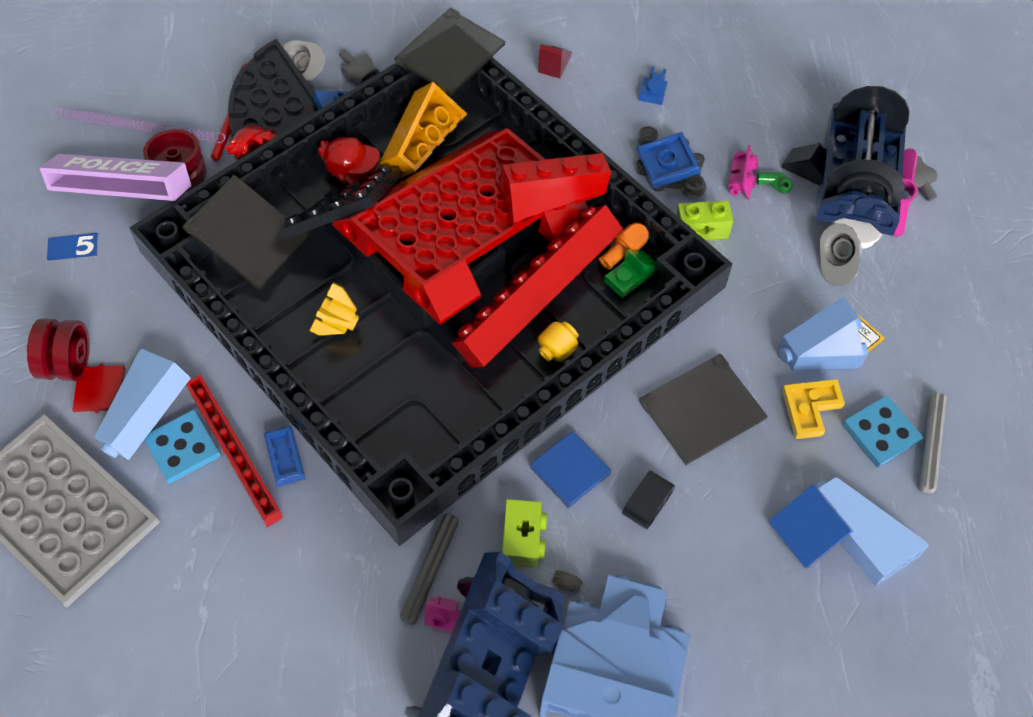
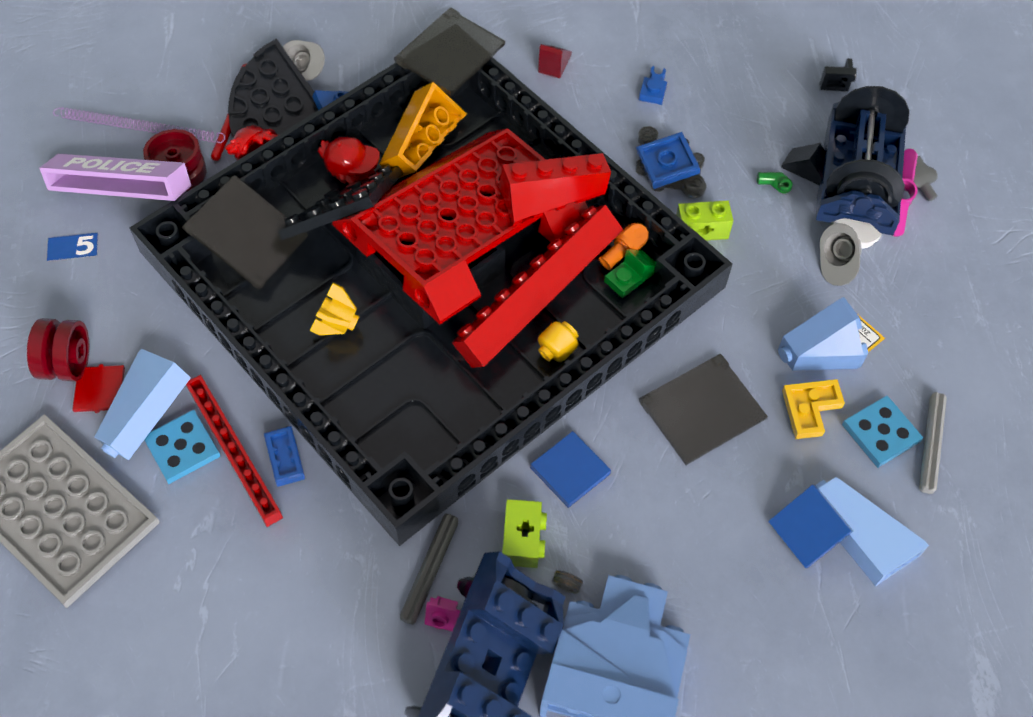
(359, 68): dark grey piece -> none
(648, 499): black beam -> none
(743, 168): dark pink hinge -> none
(838, 77): none -> black bracket

